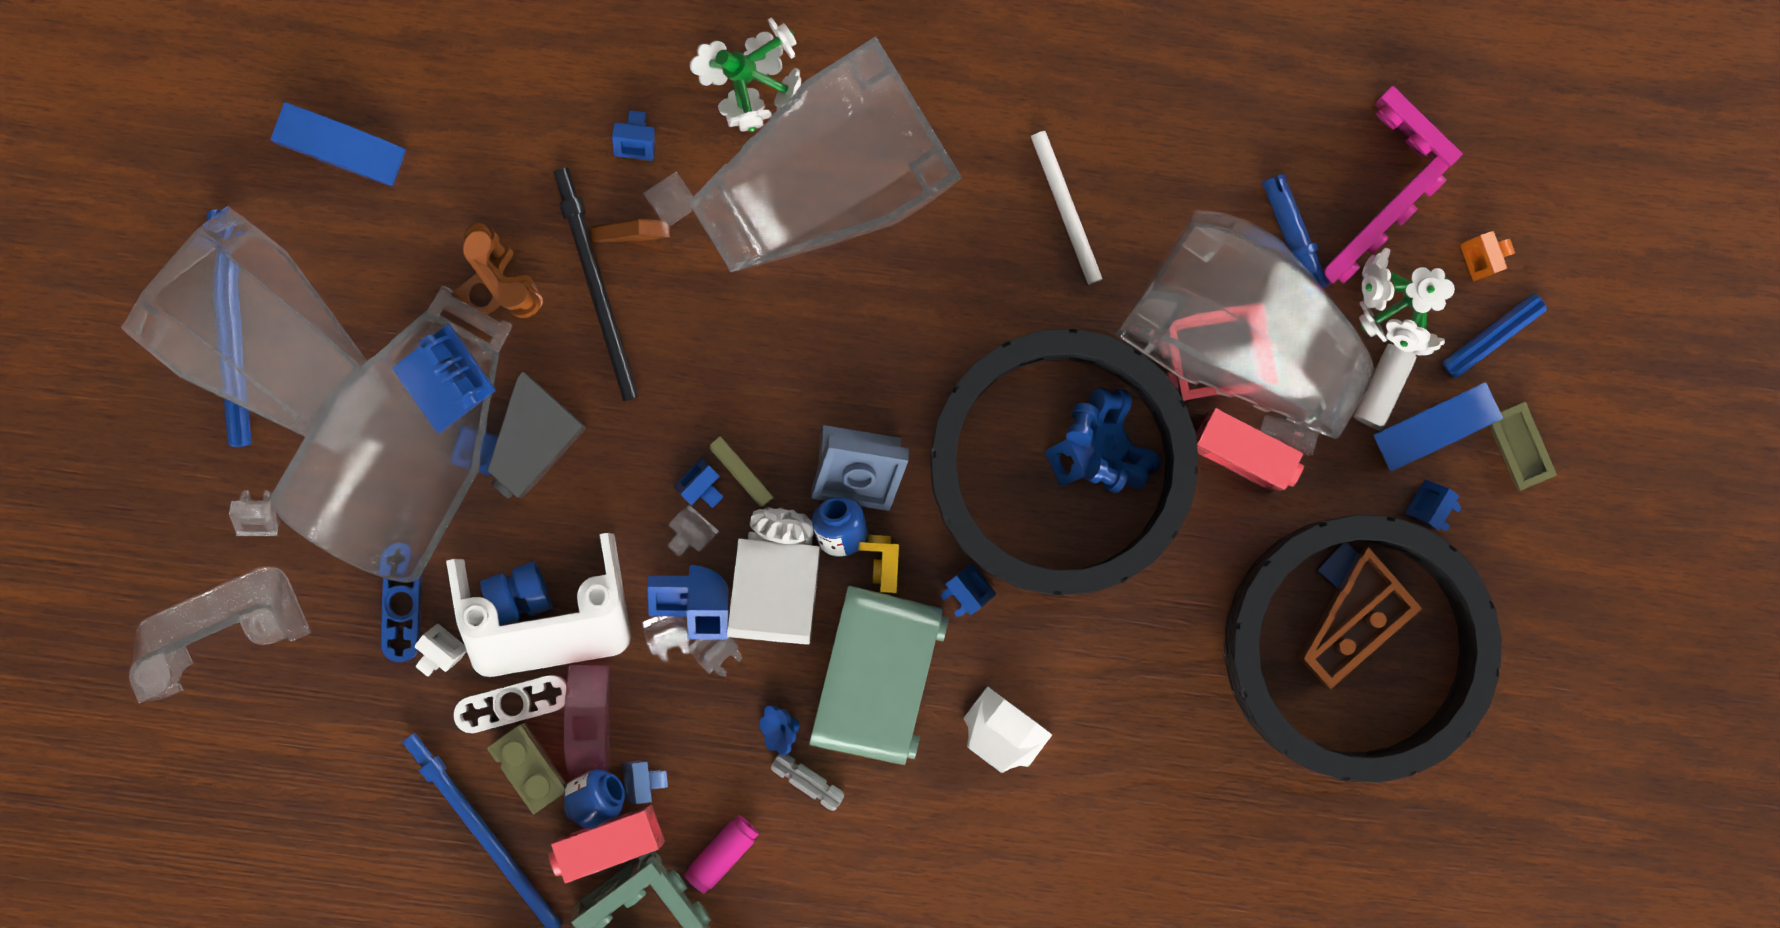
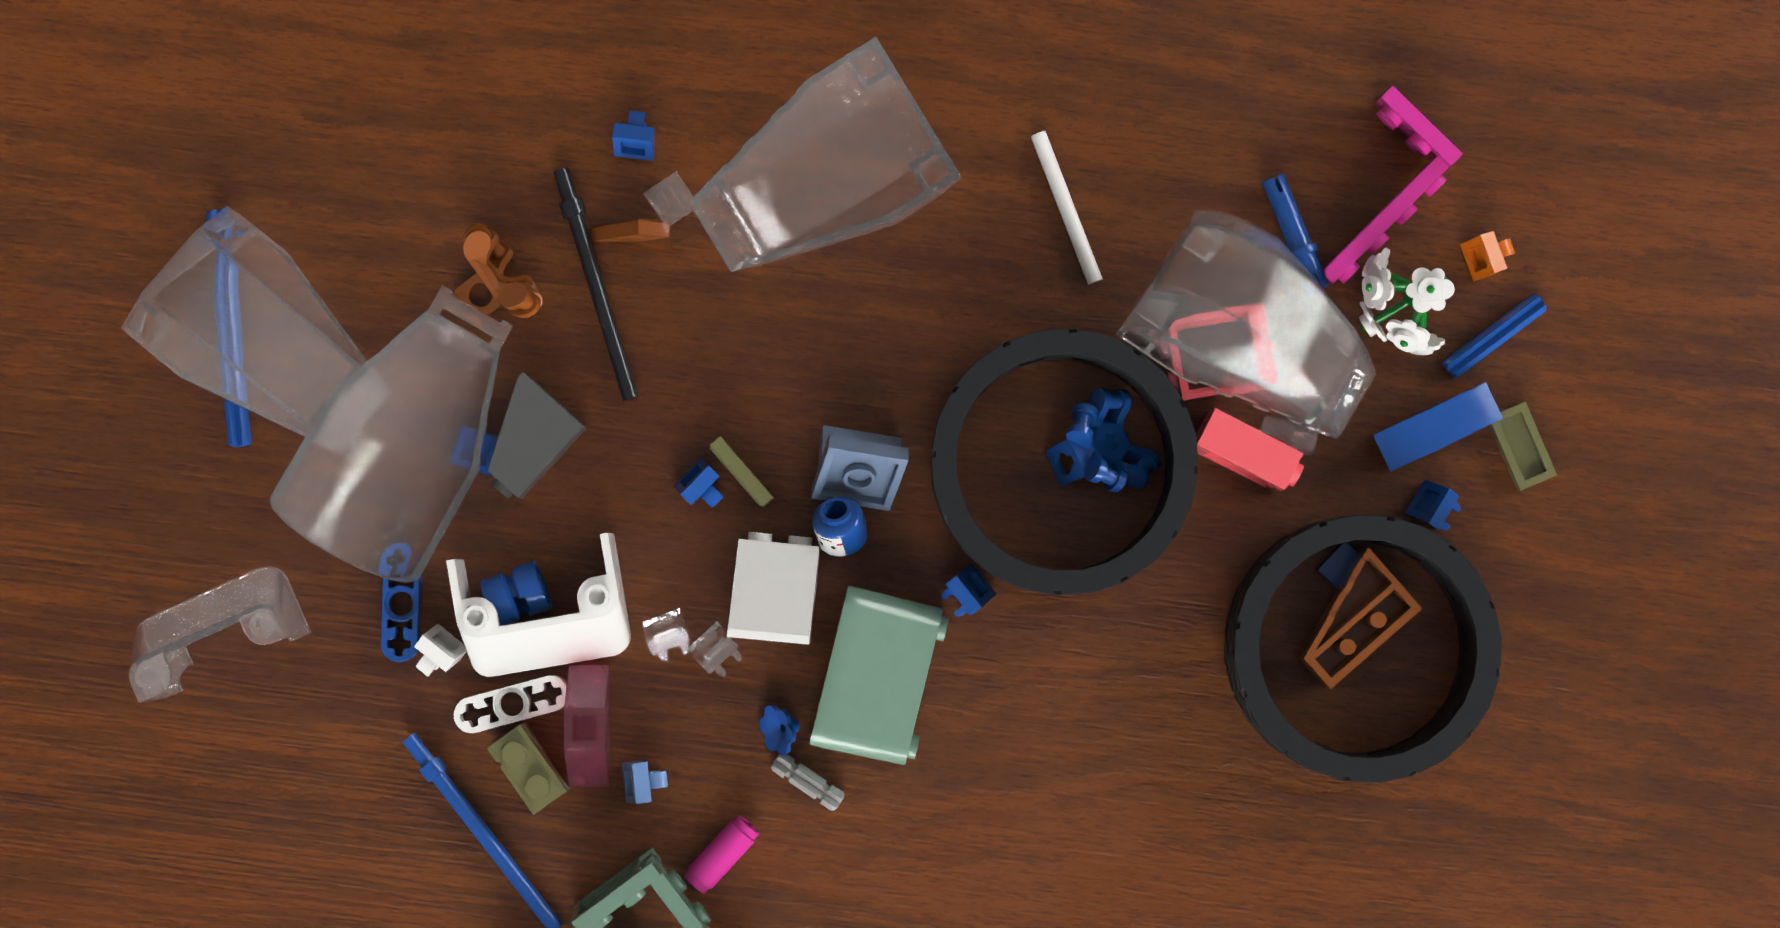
(253, 517): clear tile -> none
(338, 144): blue slope -> none
(443, 378): blue hinge -> none
(593, 798): blue head -> none
(606, 845): coral window -> none
(691, 531): clear tile -> none
(699, 597): blue brick -> none
(762, 56): white plant -> none
(781, 525): white gear -> none
(884, 570): yellow bracket -> none
(1003, 732): white slope -> none
(1385, 387): white brick -> none

